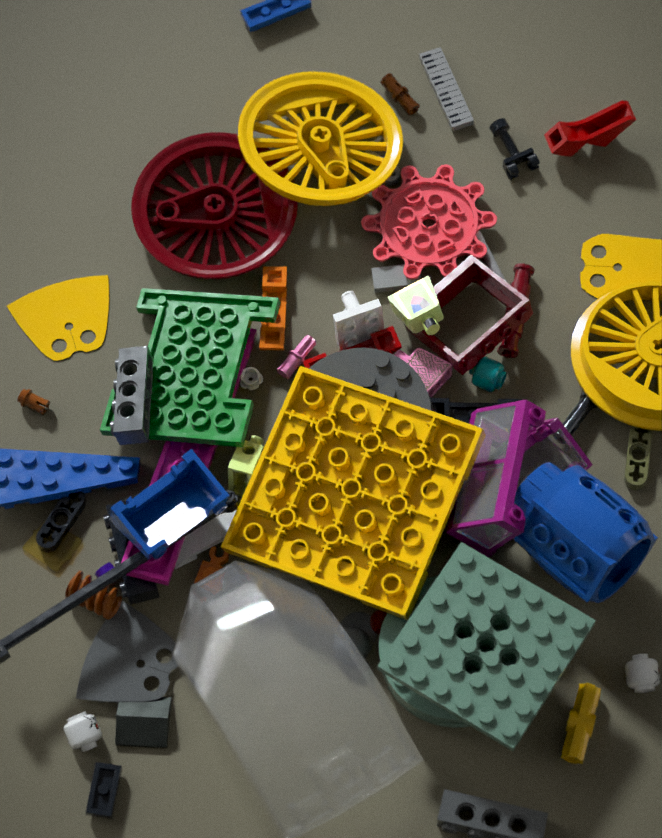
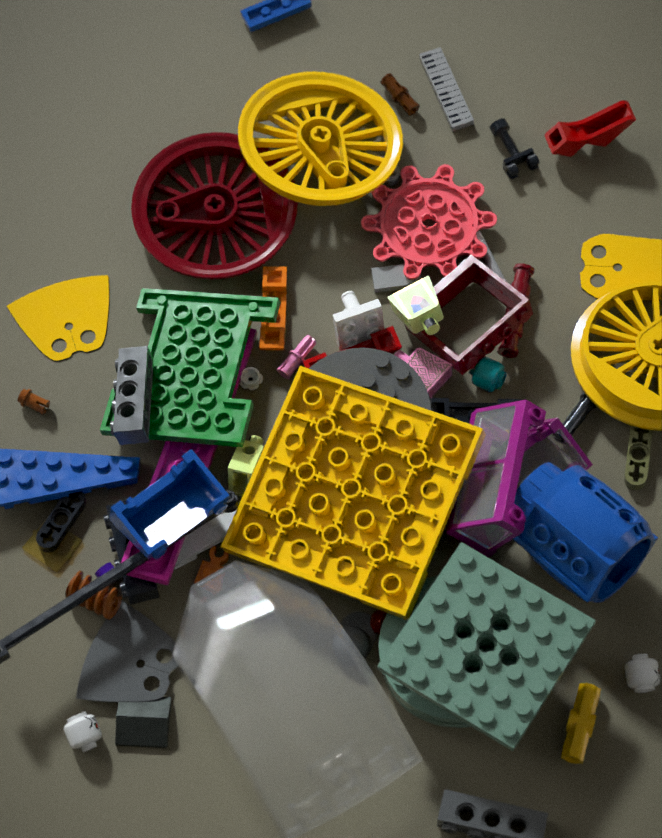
(103, 790): black plate -> none

